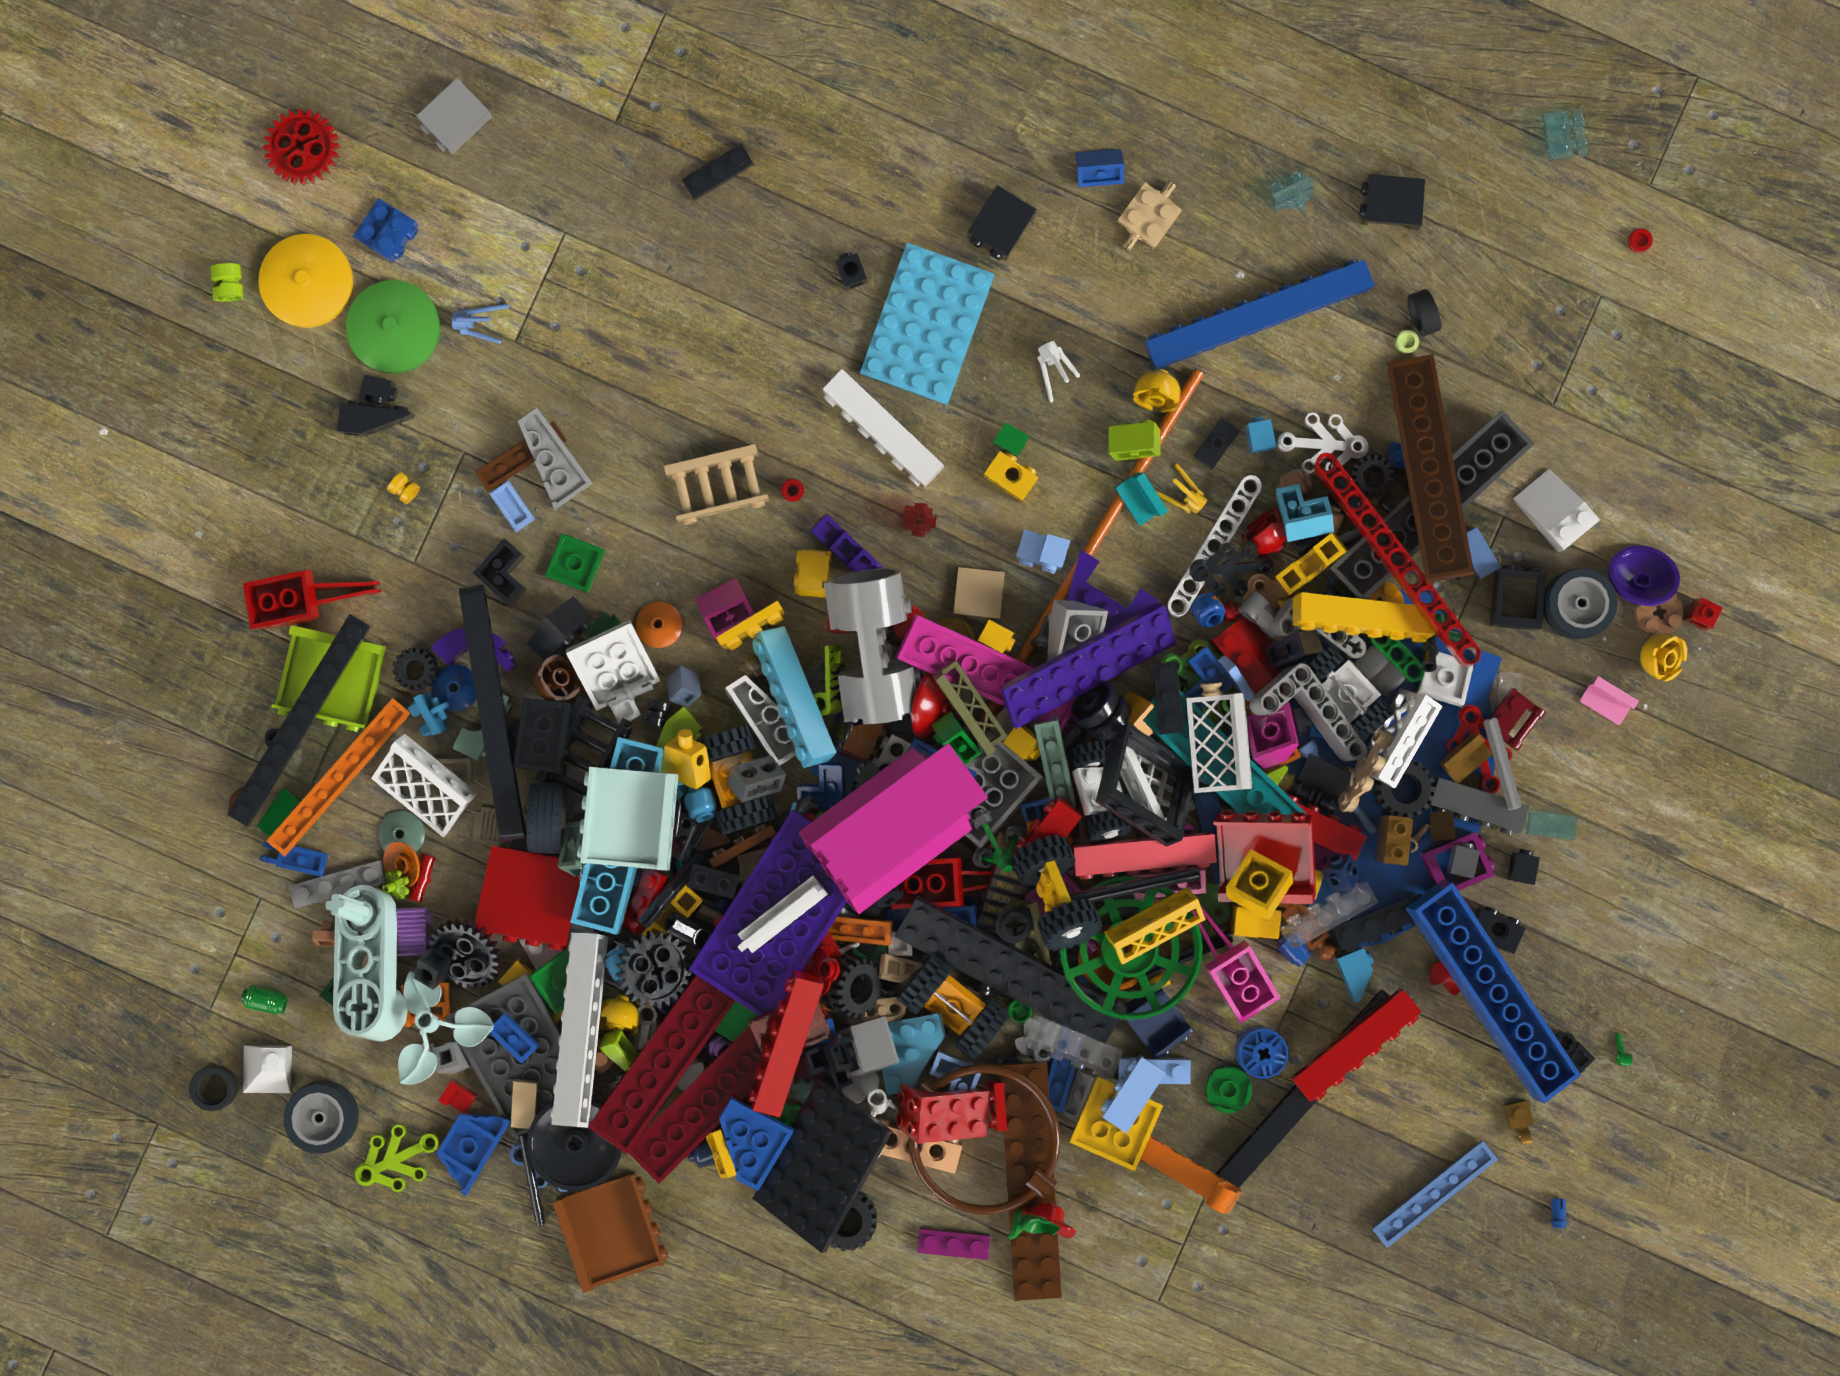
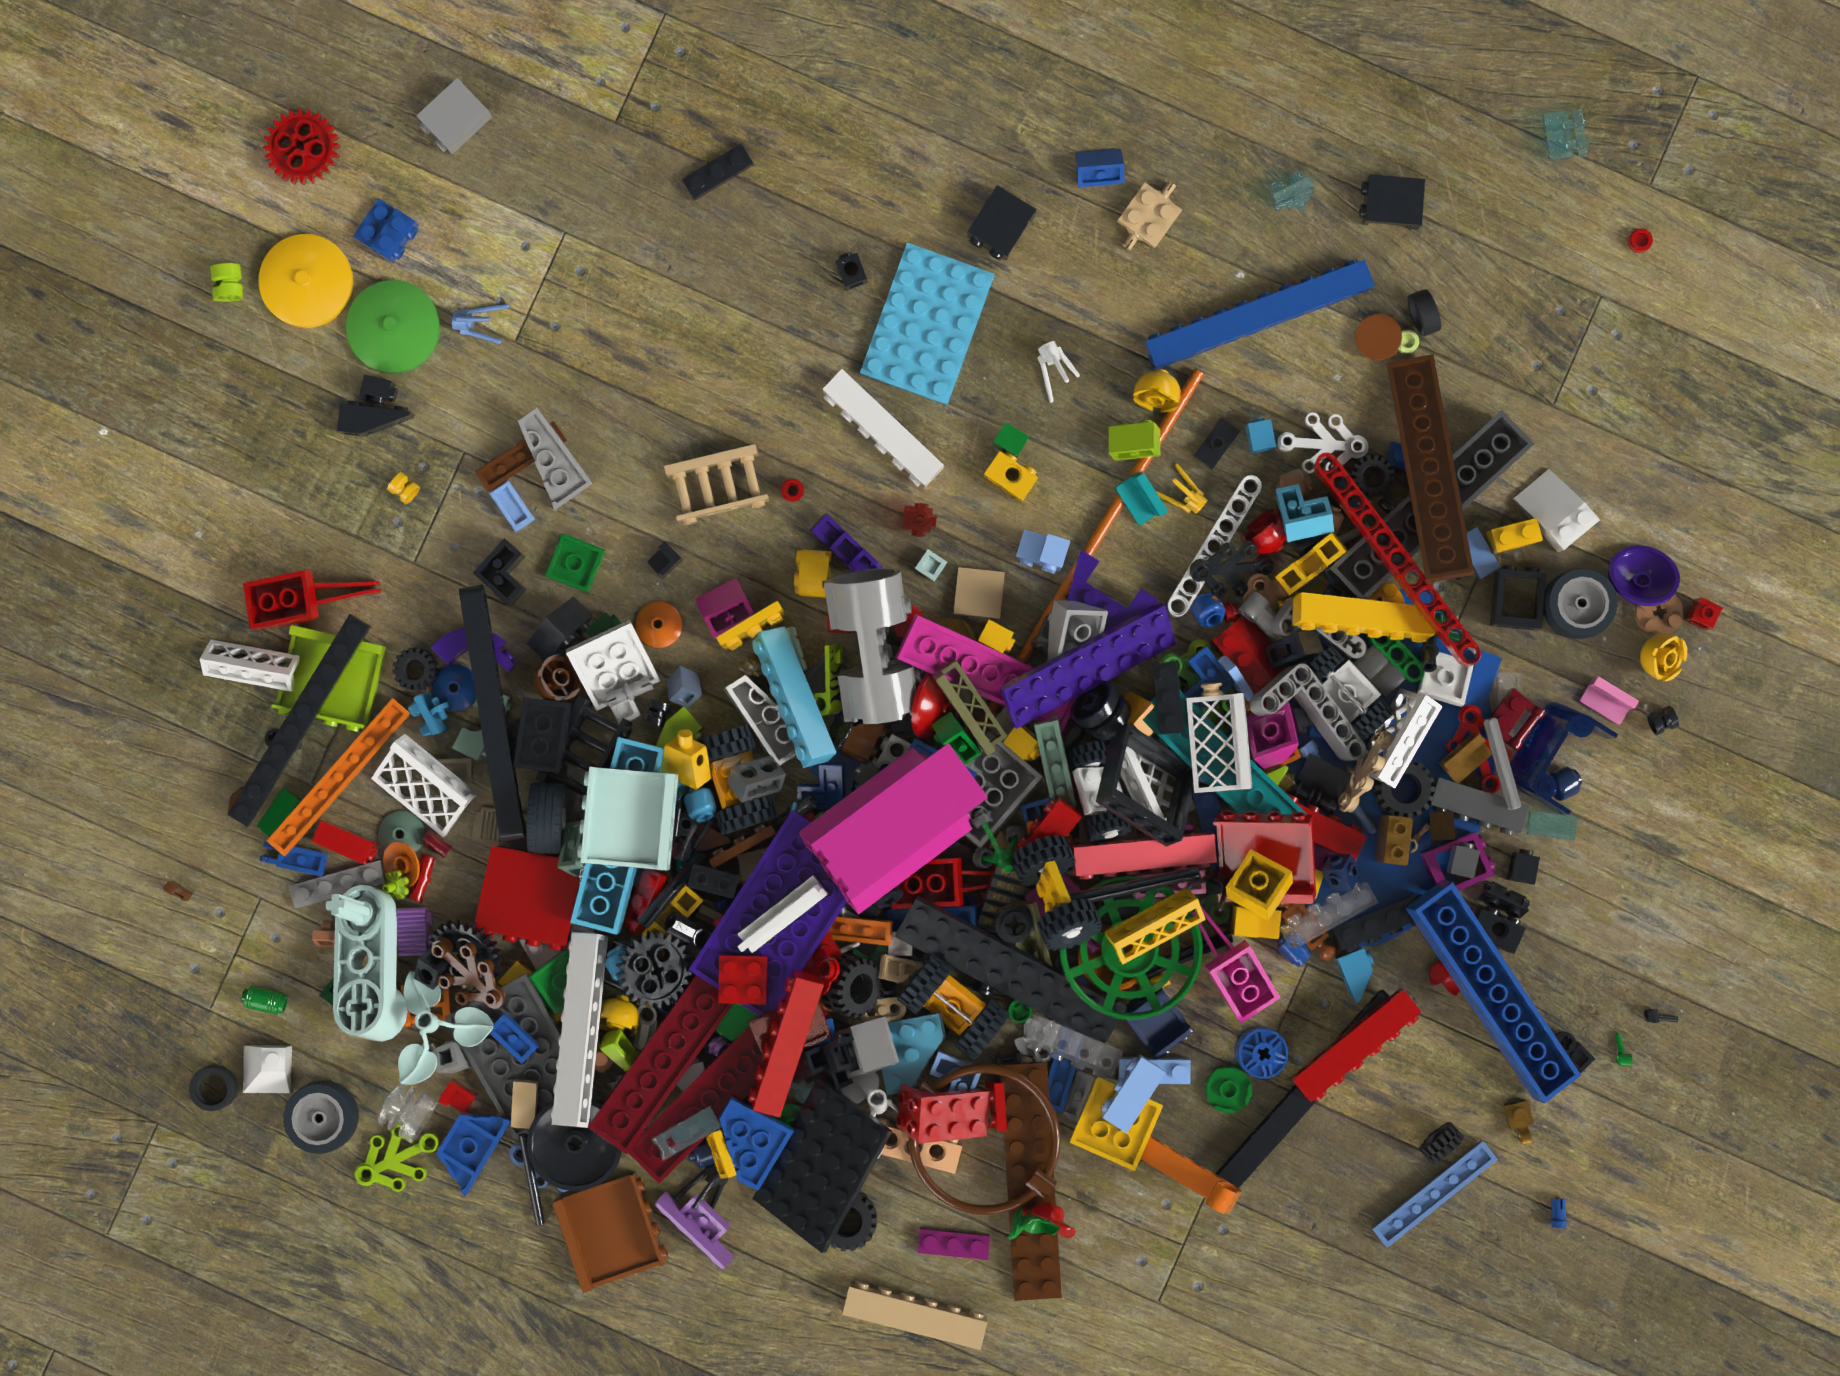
(174, 888): none -> reddish brown tile
(246, 668): none -> white fence
(345, 842): none -> red brick
(407, 1112): none -> clear wheel
(436, 843): none -> dark red pin
(489, 992): none -> reddish brown plant
(664, 560): none -> black panel
(687, 1132): none -> clear light blue plate
(700, 1225): none -> medium lavender bracket
(713, 1180): none -> black plant
(743, 979): none -> red plate
(796, 645): none -> light aqua axle
(914, 1315): none -> tan brick
(931, 565): none -> light aqua plate
(1215, 885): none -> black plant
(1378, 337): none -> dark orange tile
(1441, 1142): none -> black tyre
(1494, 896): none -> black hinge
(1514, 536): none -> yellow brick
(1541, 747): none -> clear blue windscreen
(1567, 782): none -> dark blue head
(1652, 1015): none -> black hand
(1663, 720): none -> black wheel

